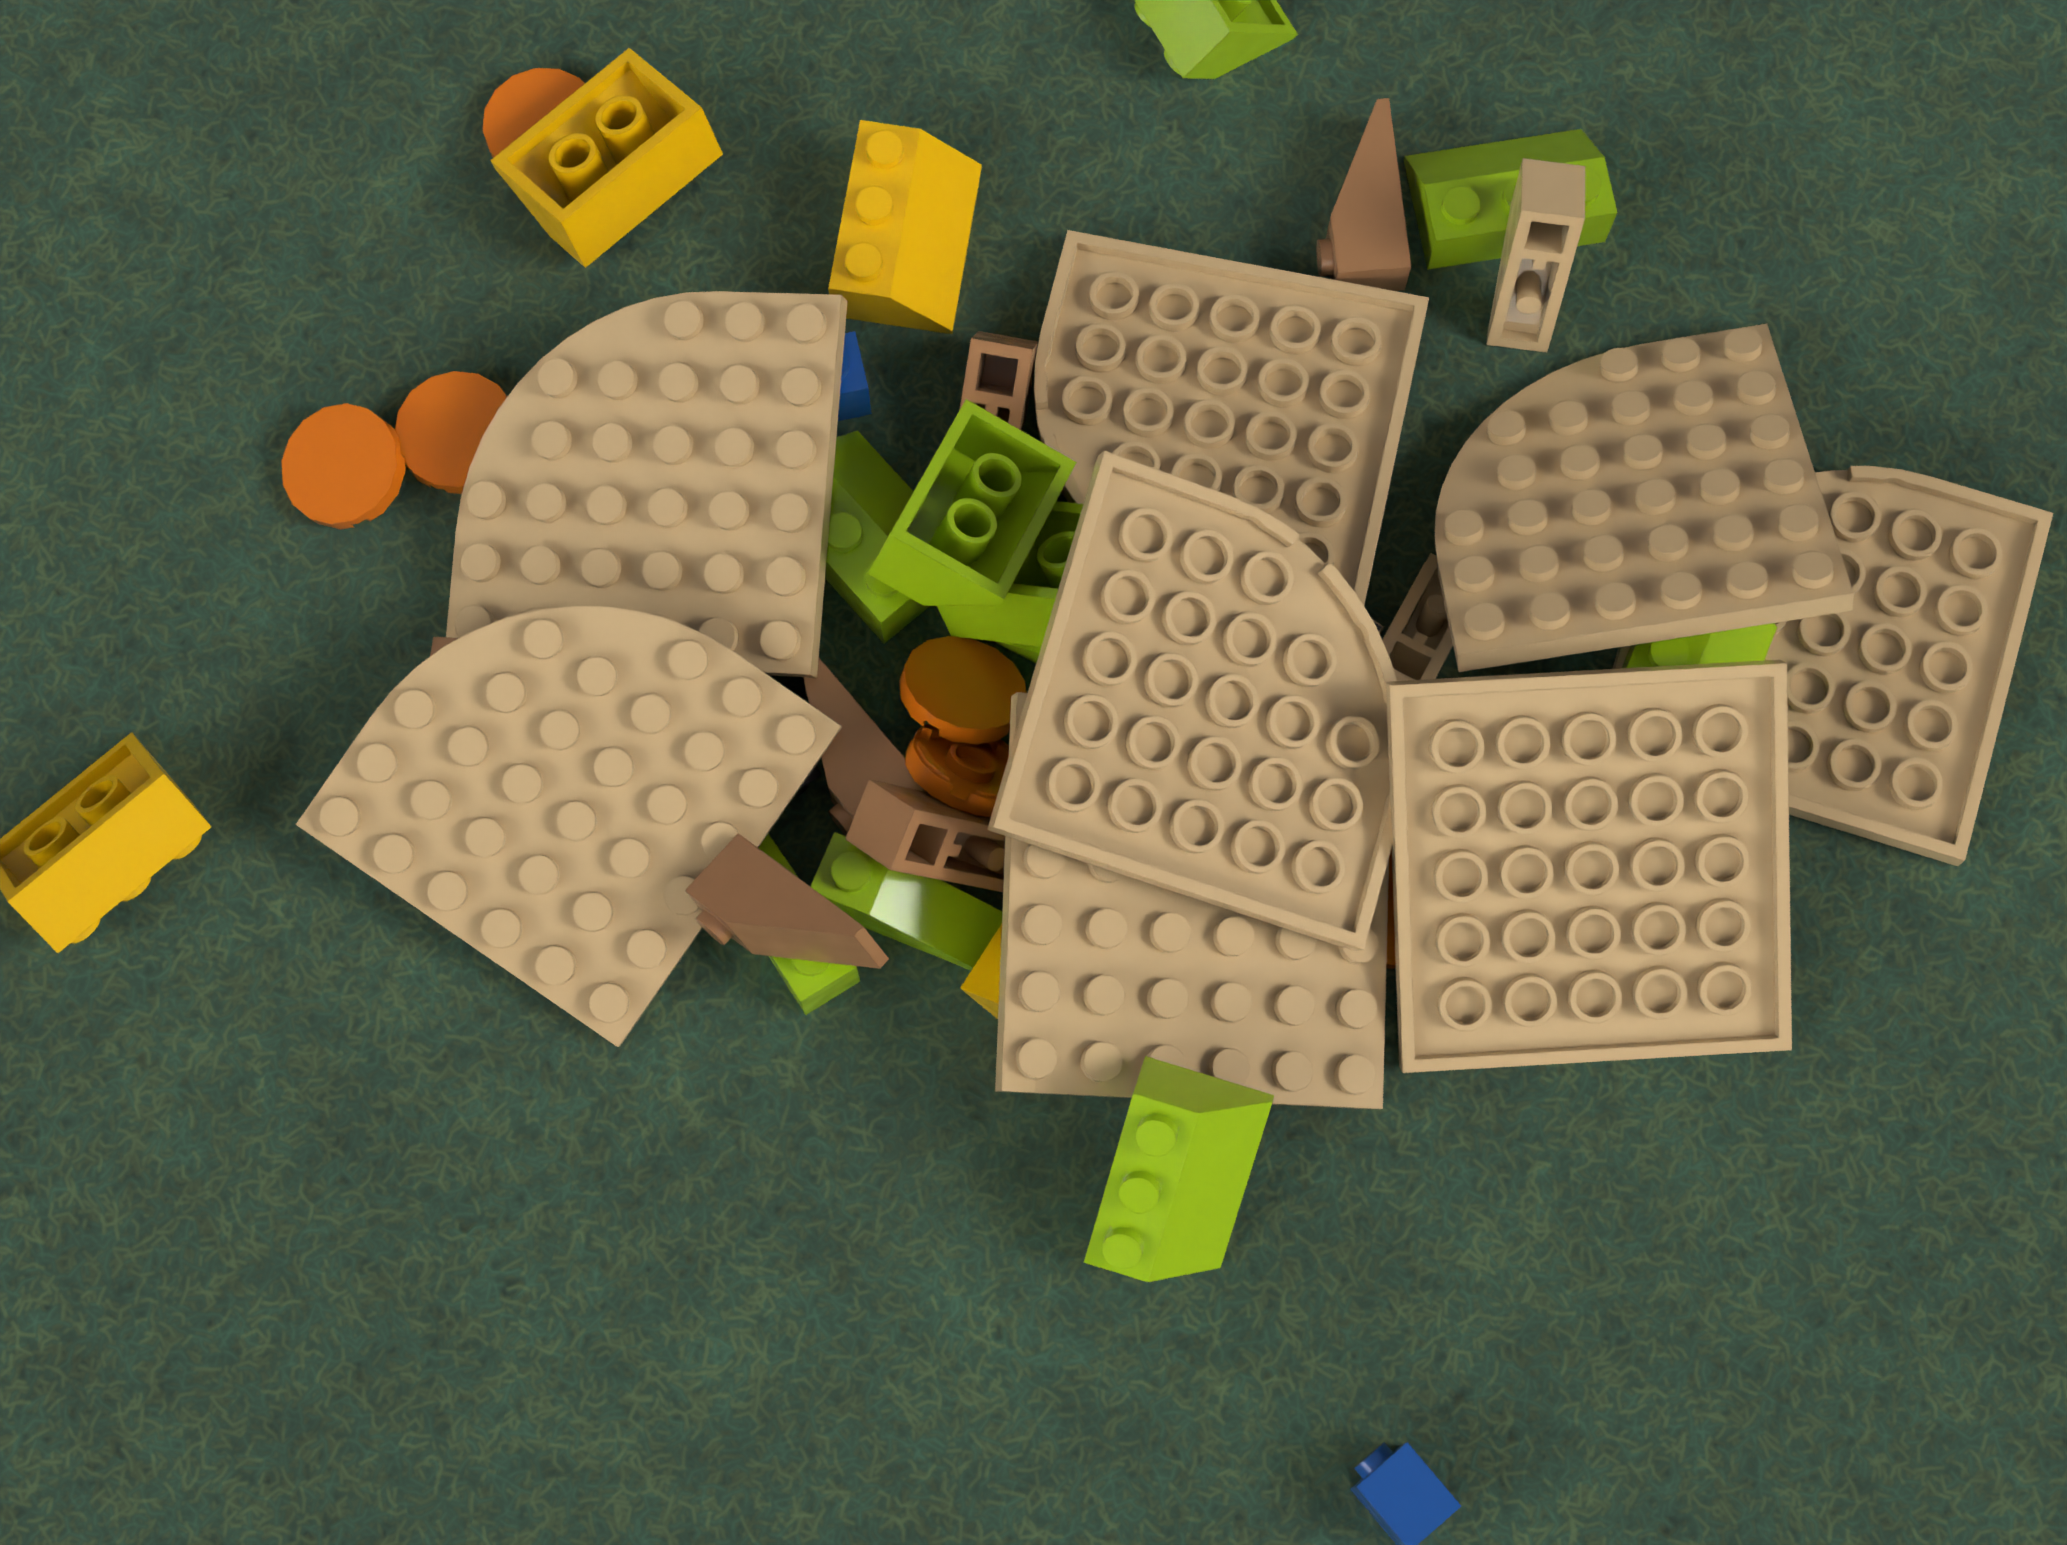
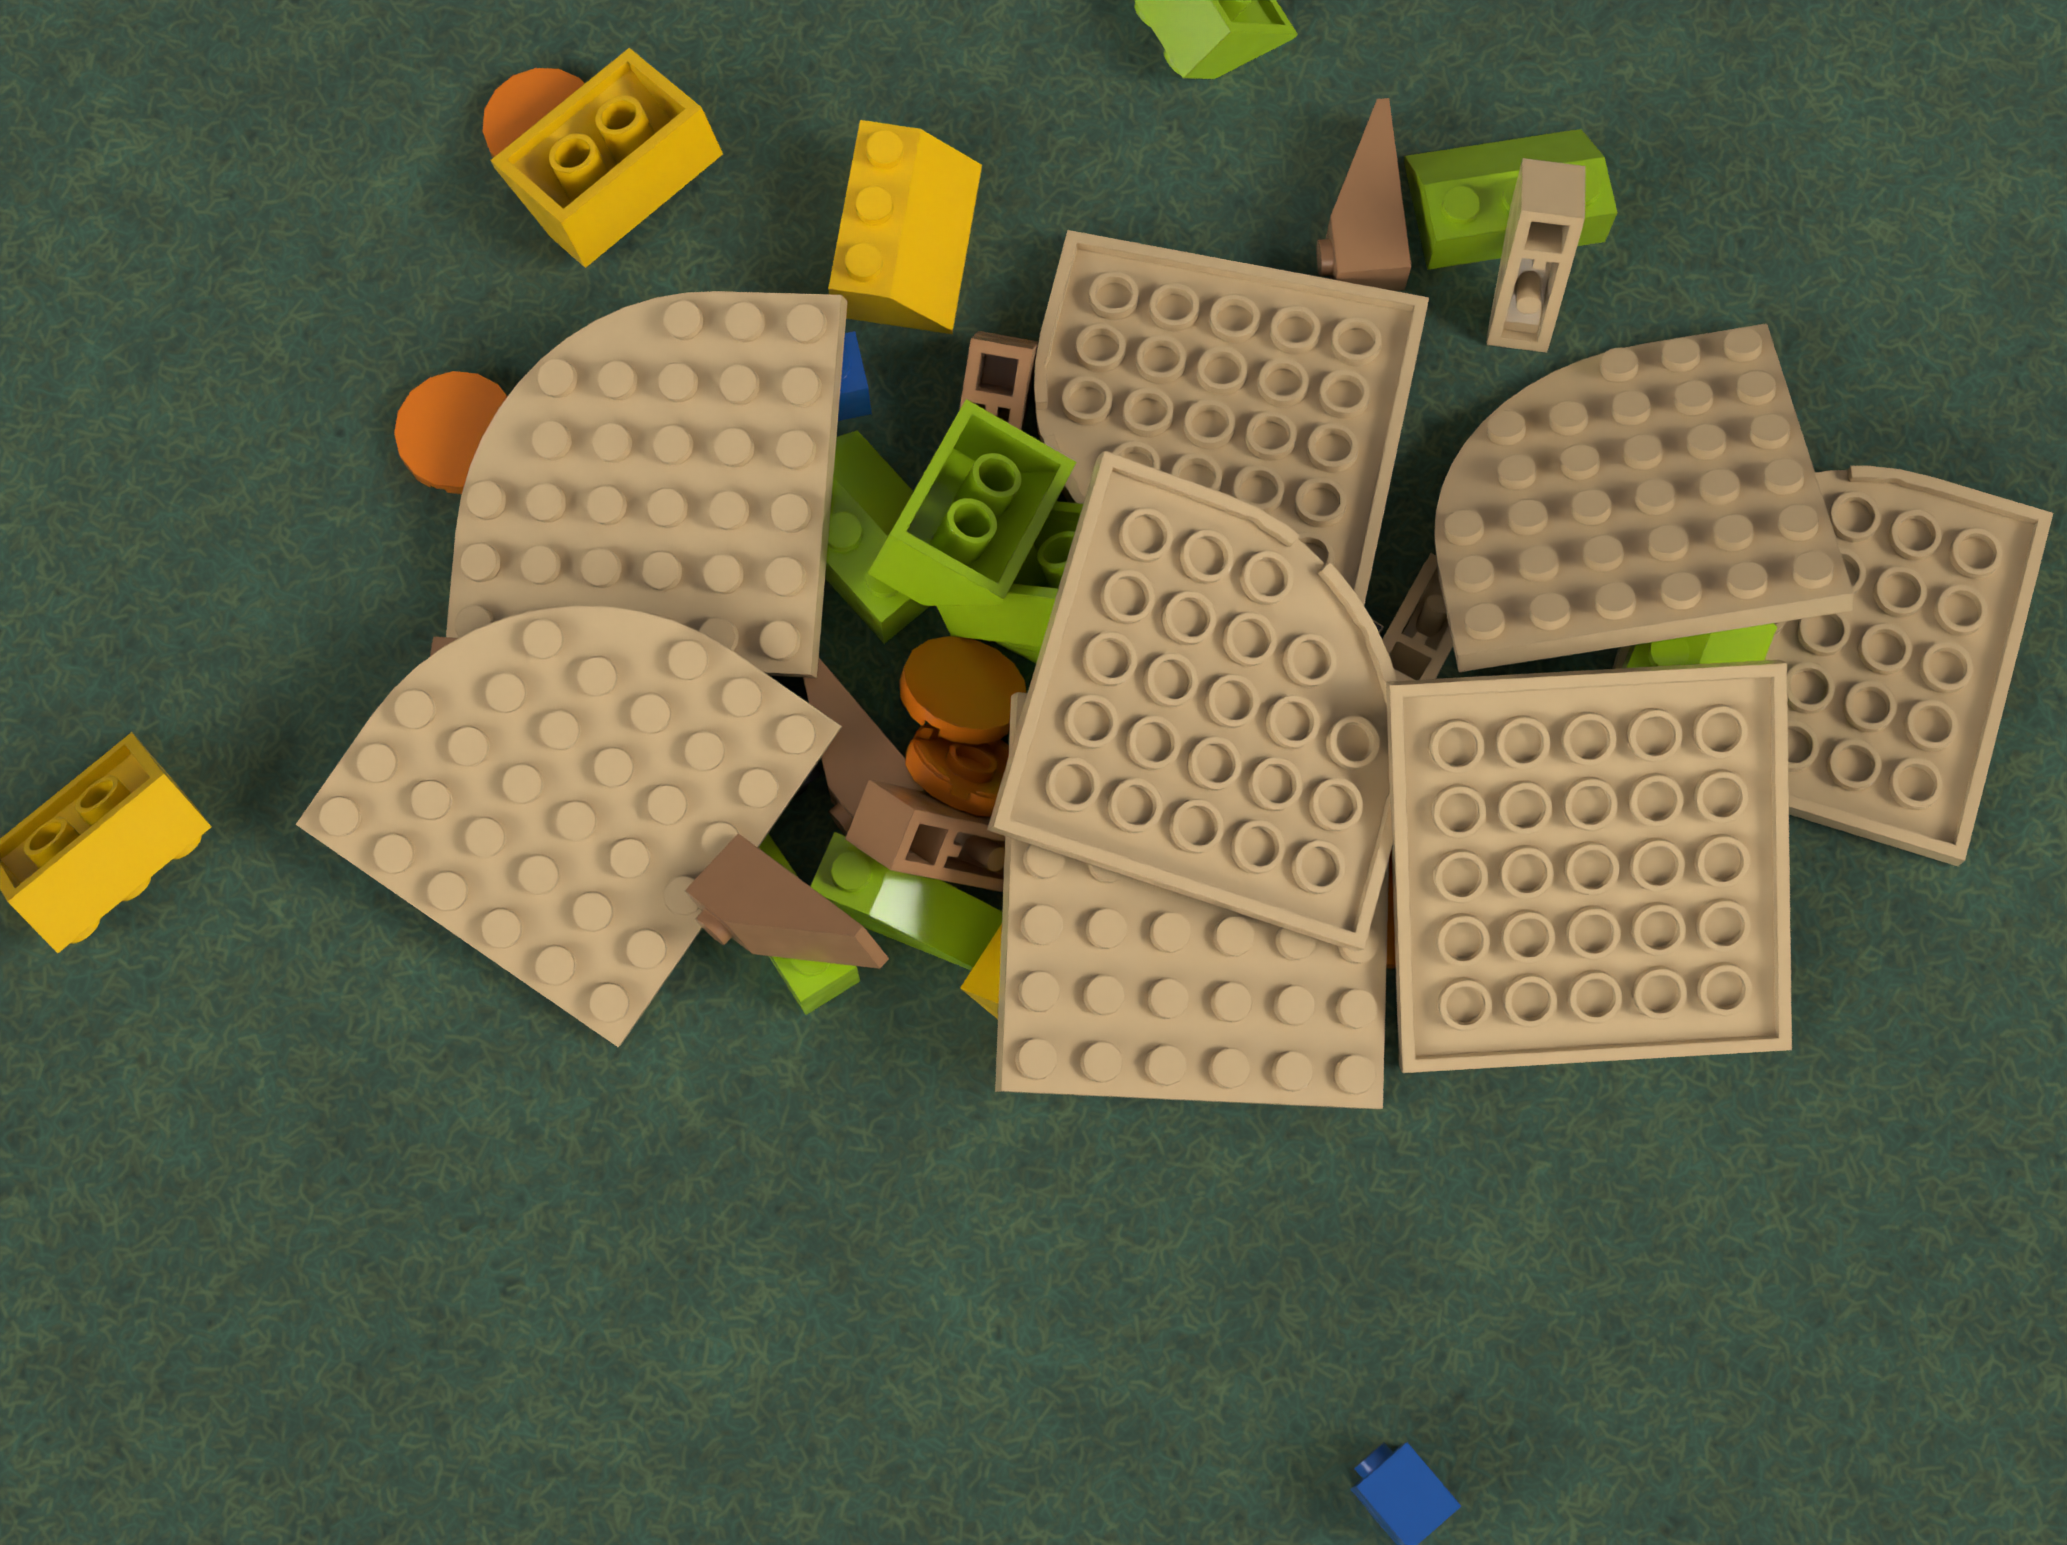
(343, 466): orange tile -> none
(1177, 1173): lime slope -> none

